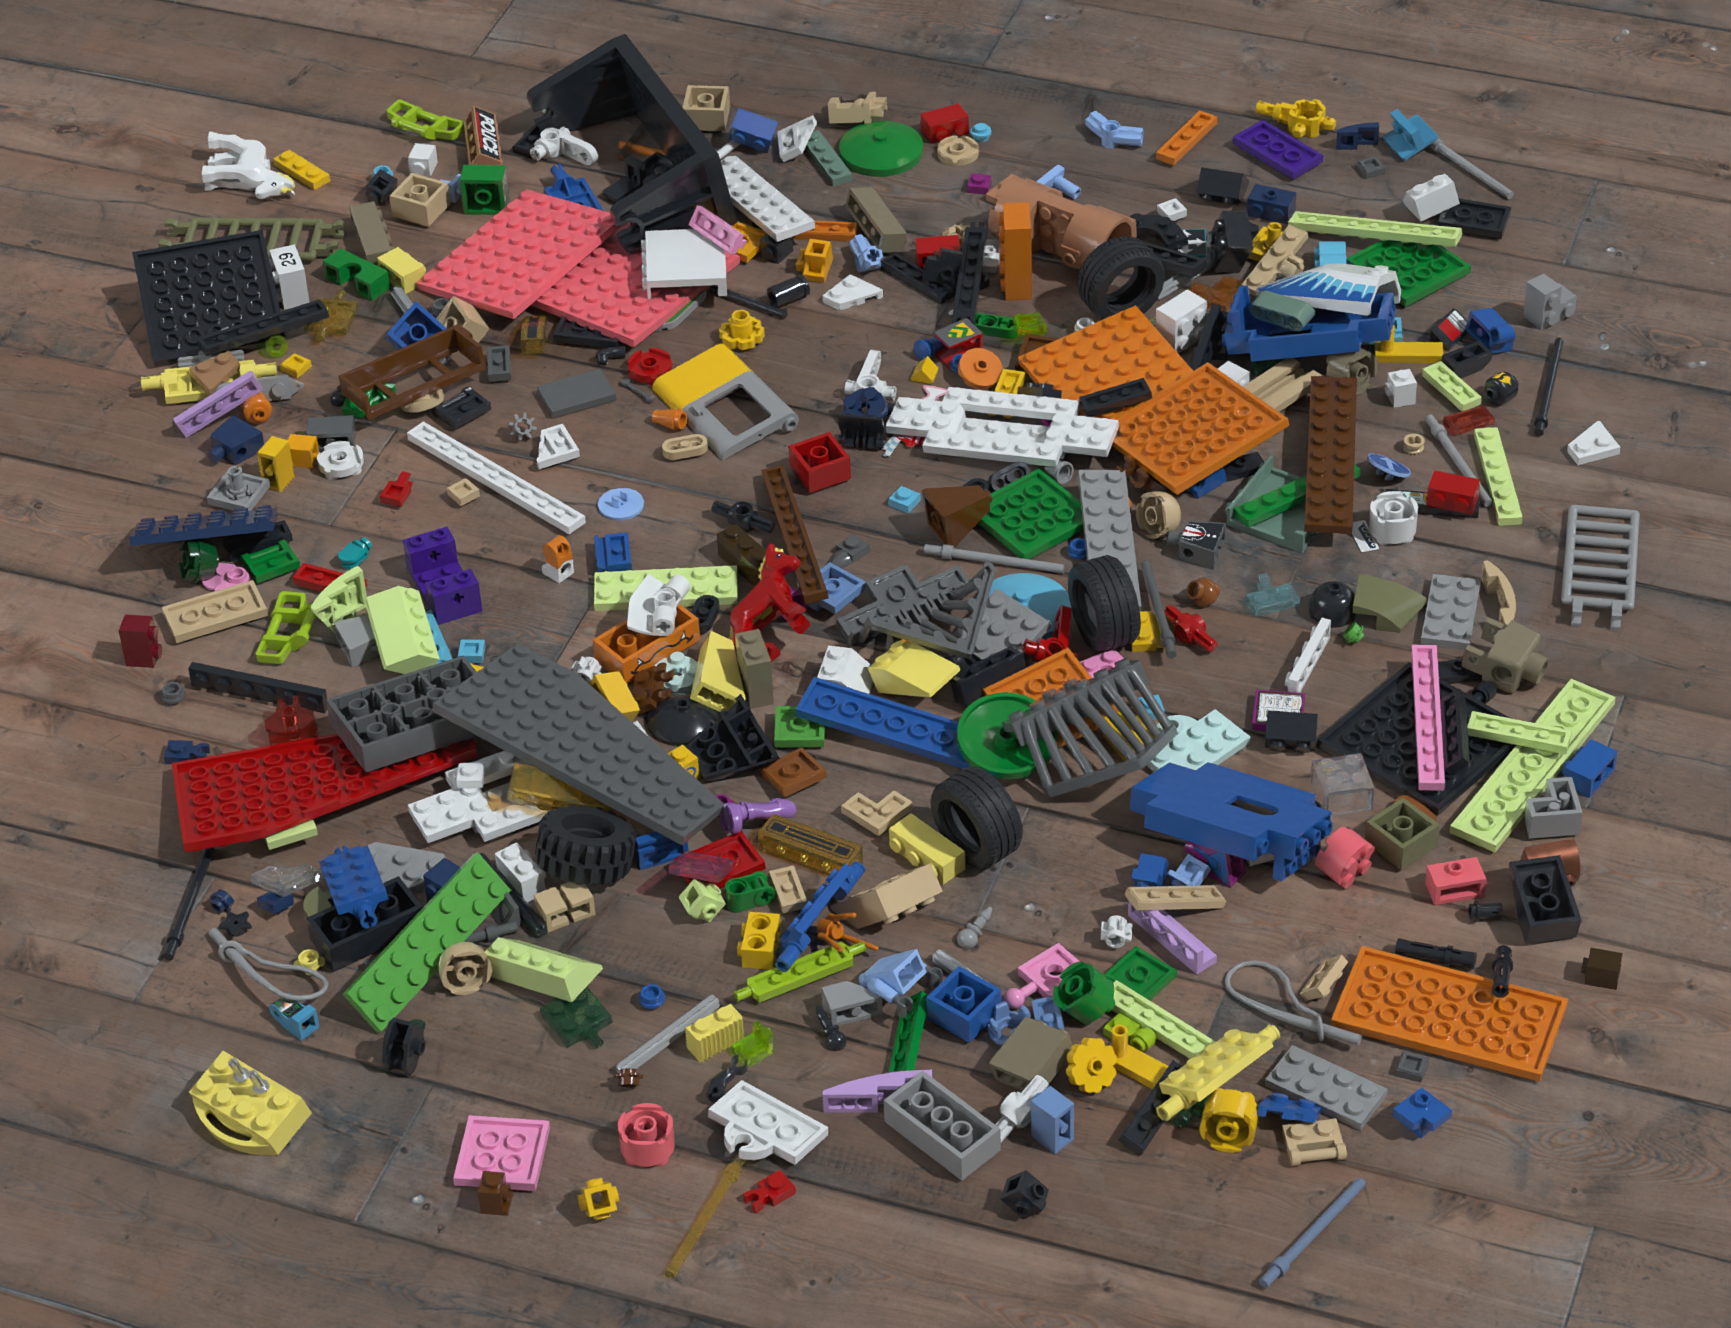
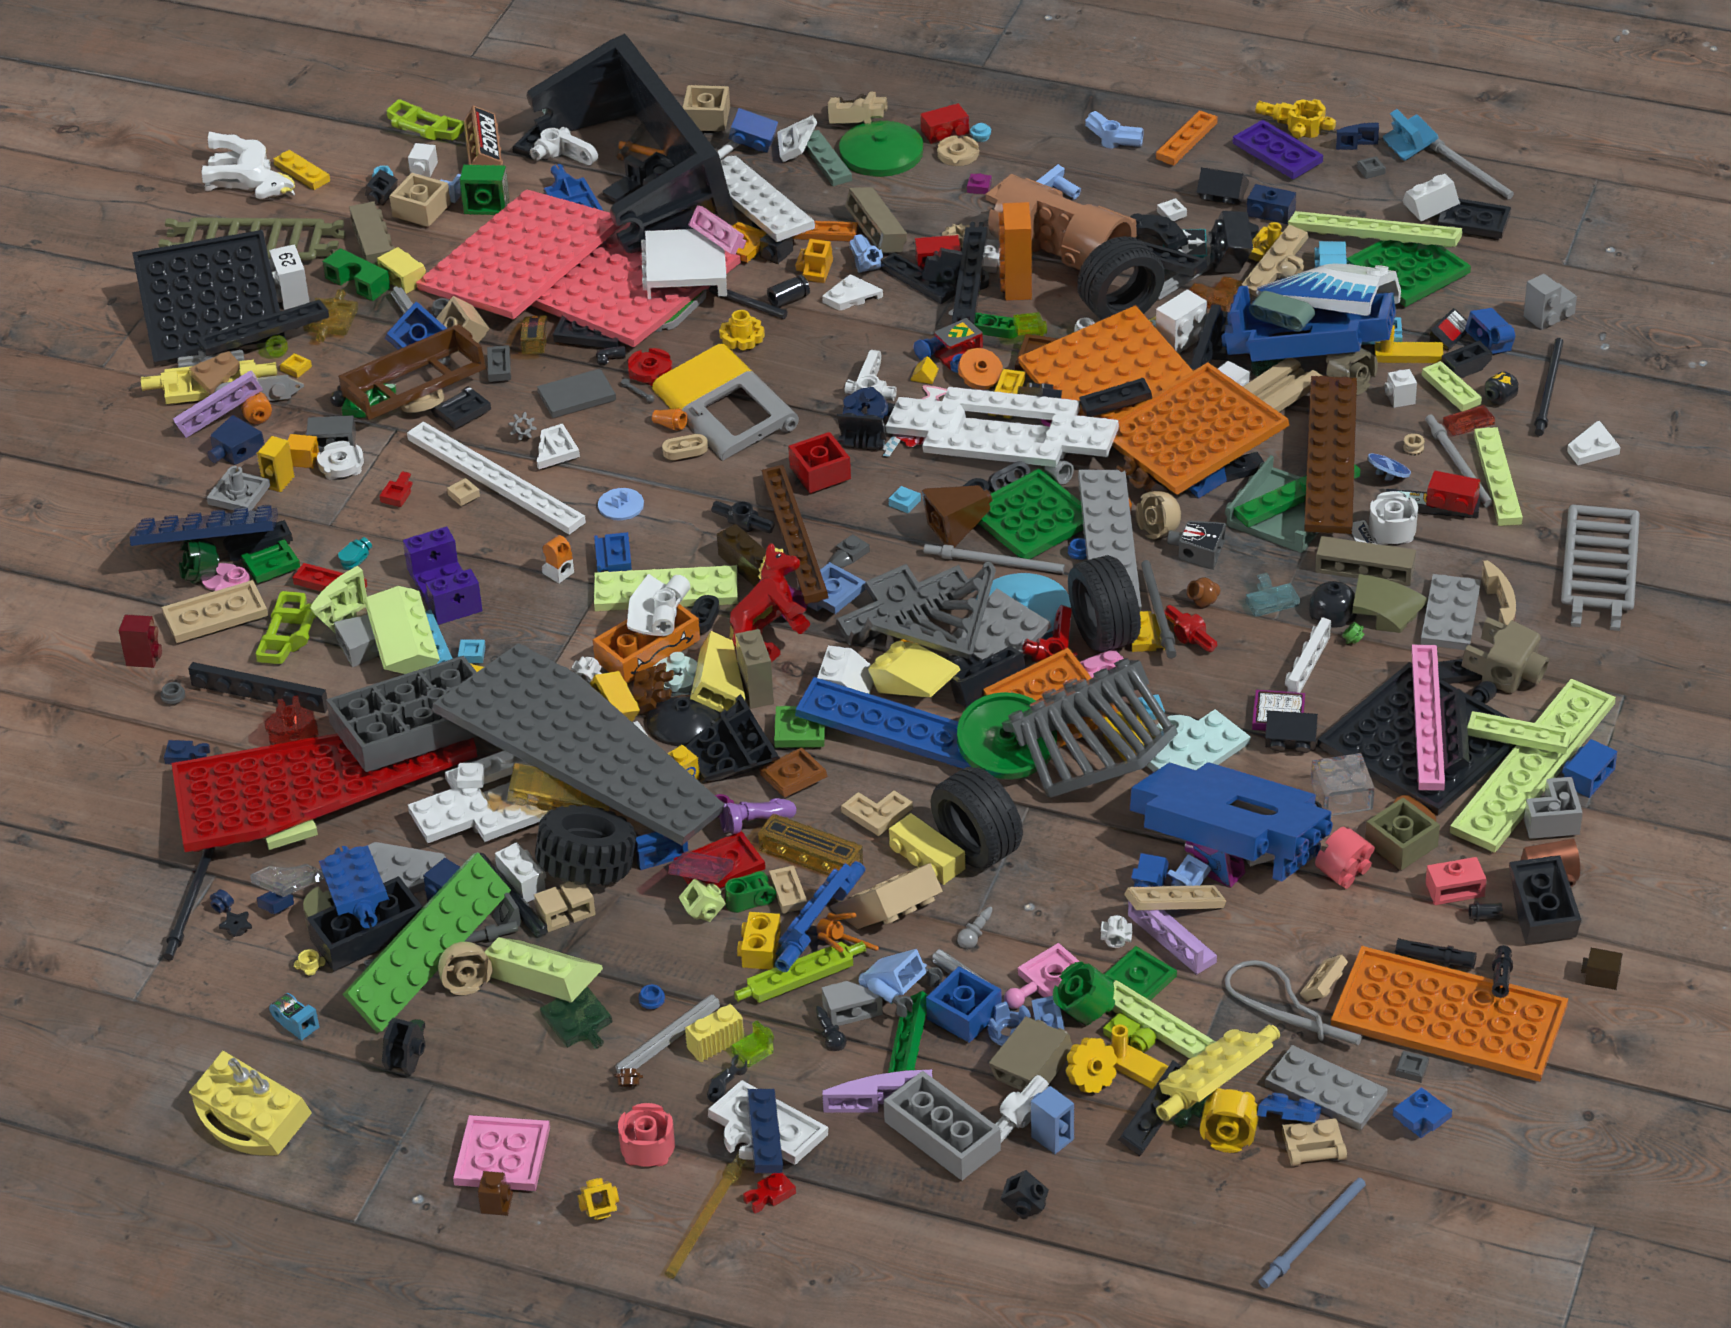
(237, 957): light grey piece -> none
(764, 1131): none -> dark blue plate
(1353, 558): none -> dark tan brick

